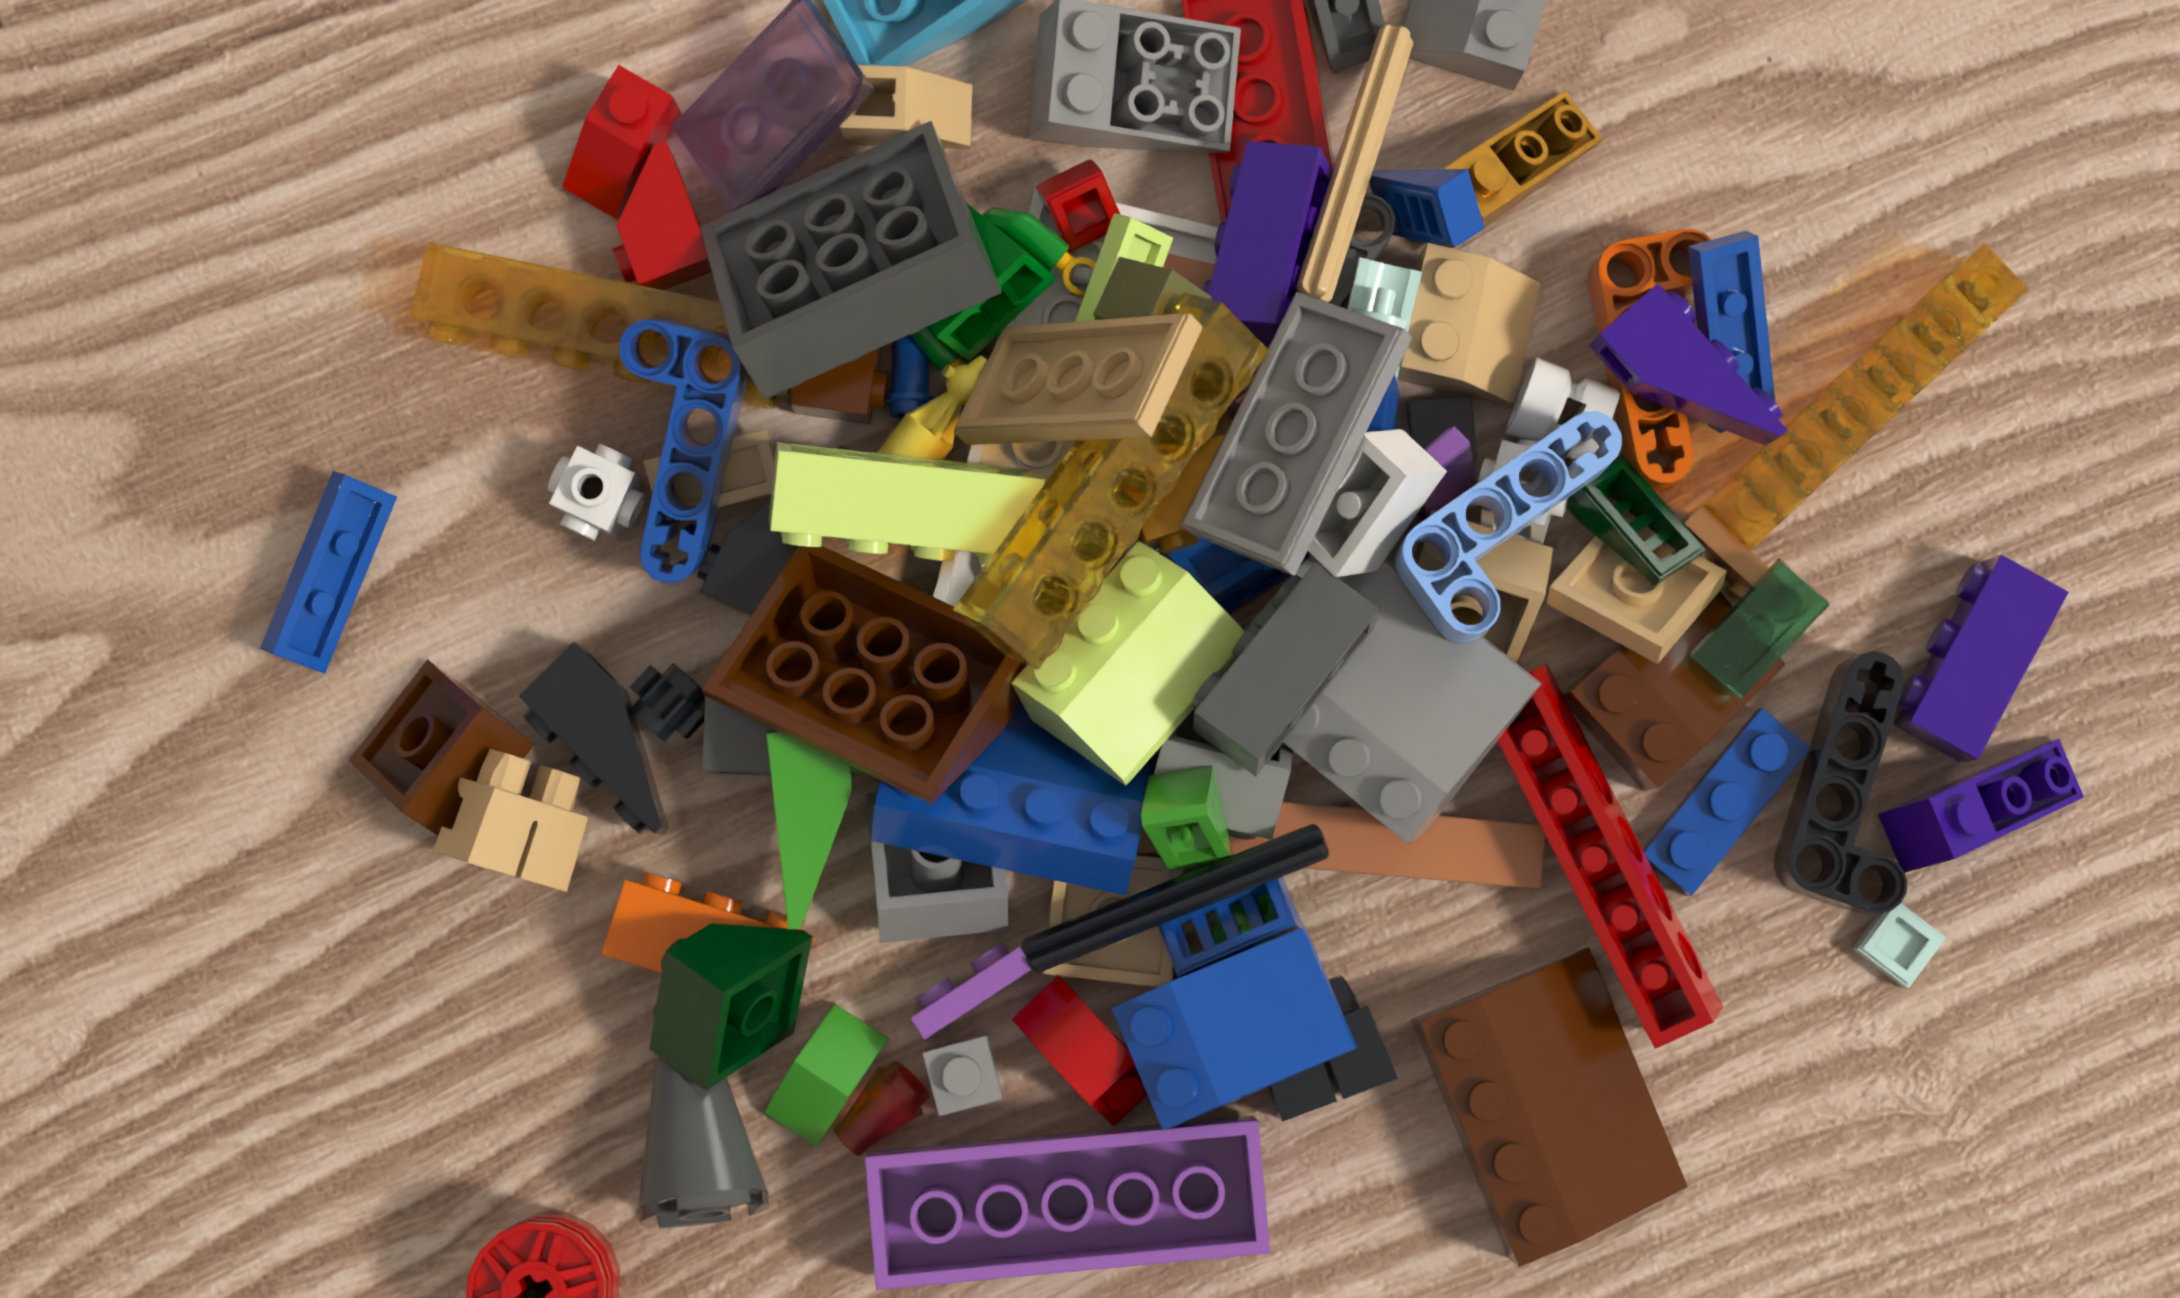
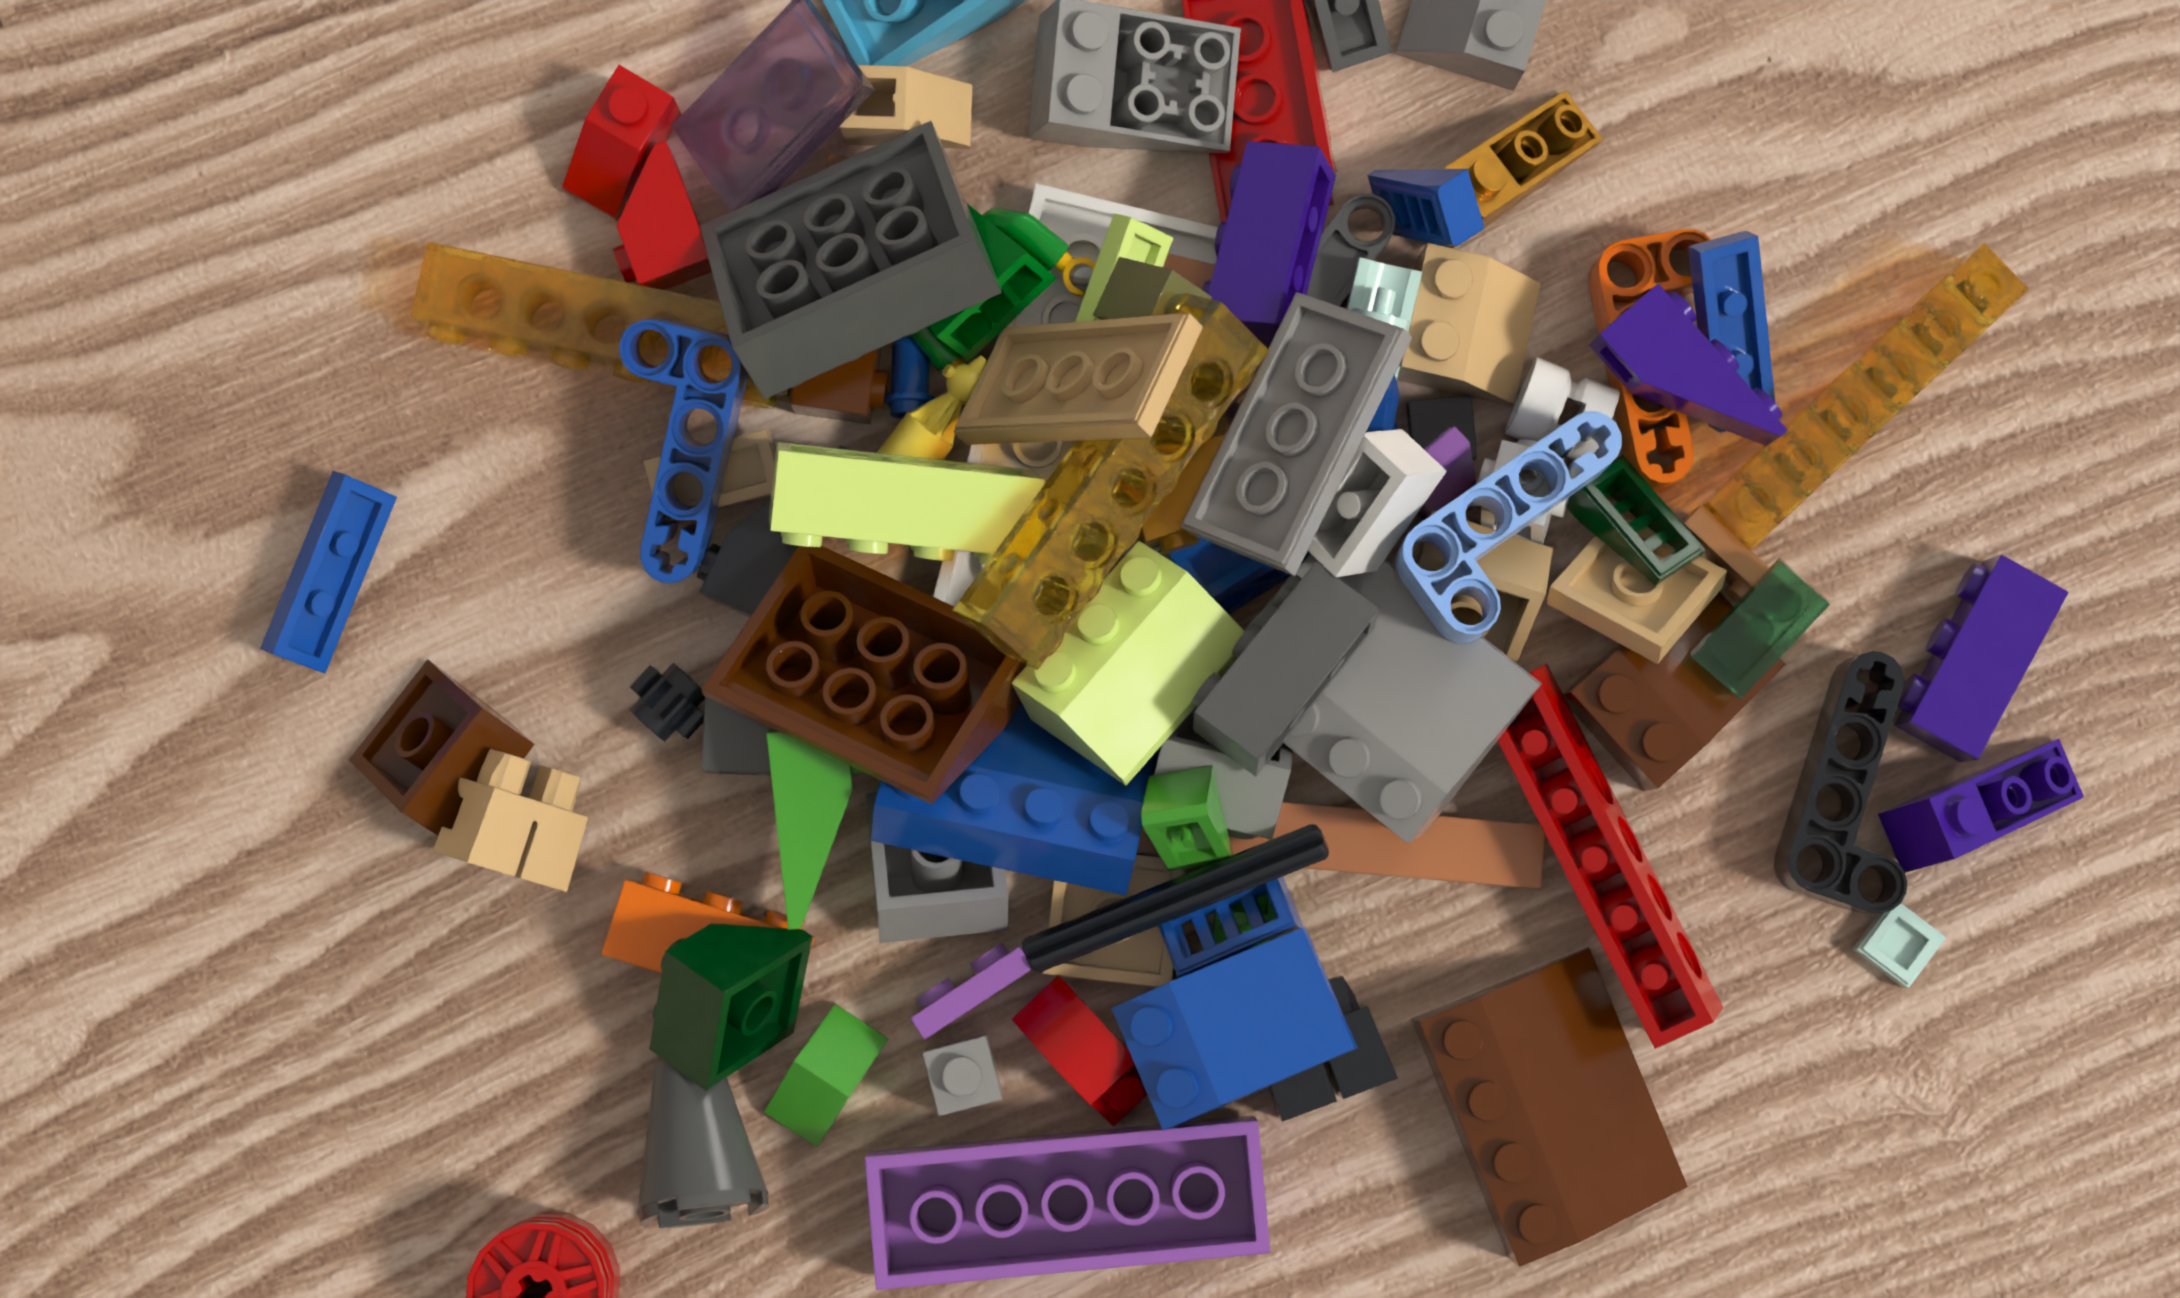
(593, 718): black slope -> none
(616, 505): white brick -> none
(884, 1105): clear red cone -> none
(1079, 204): red slope -> none
(1355, 163): tan axle -> none
(1725, 801): blue plate -> none

